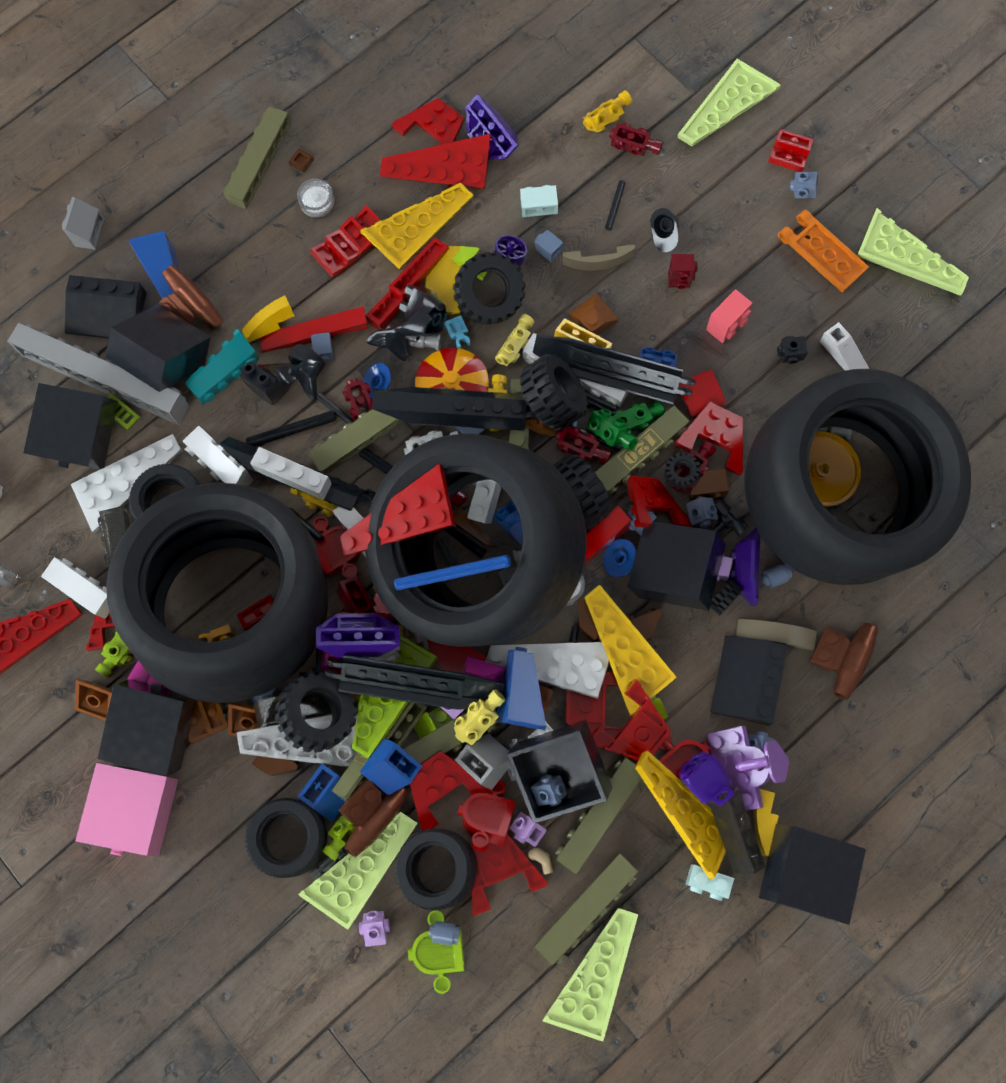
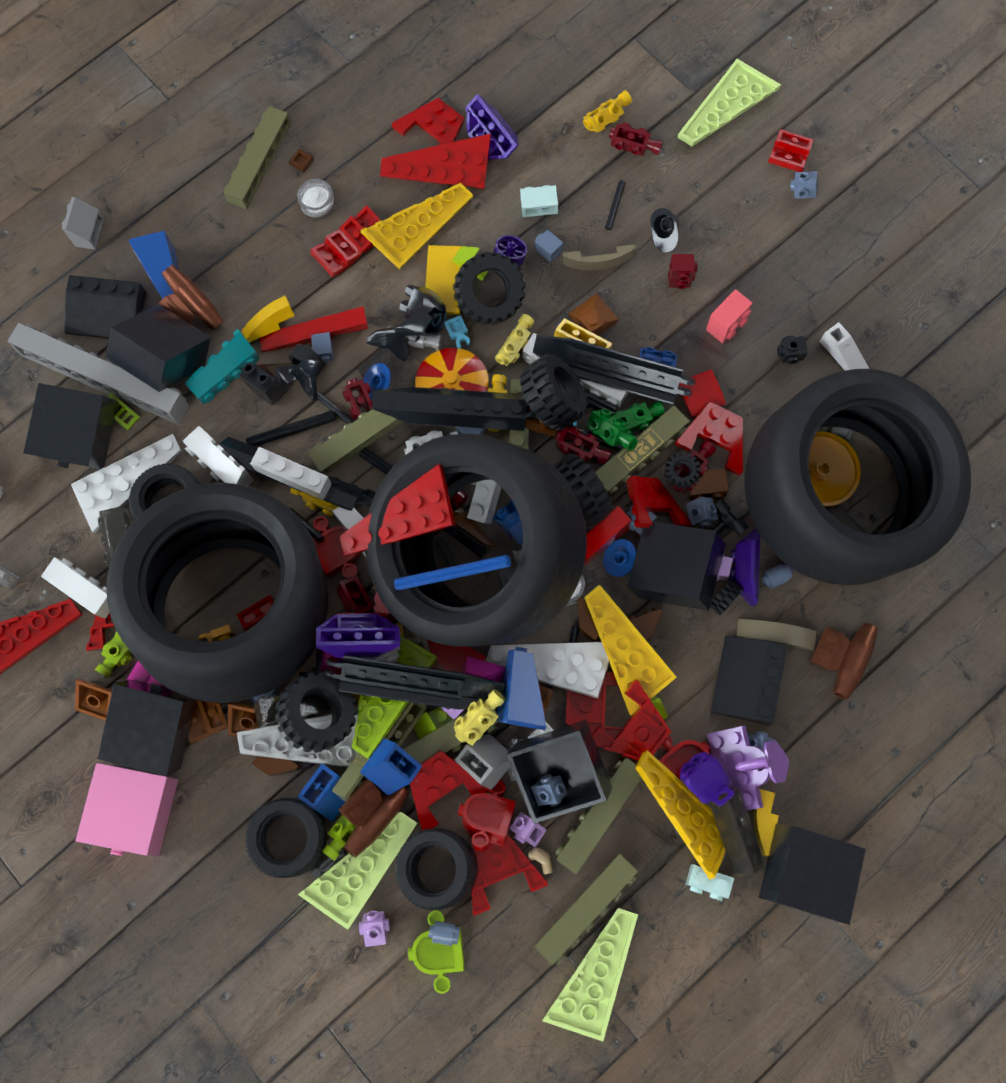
(413, 274): red slope -> none
(824, 252): orange hinge -> none
(906, 254): yellowish green wing -> none

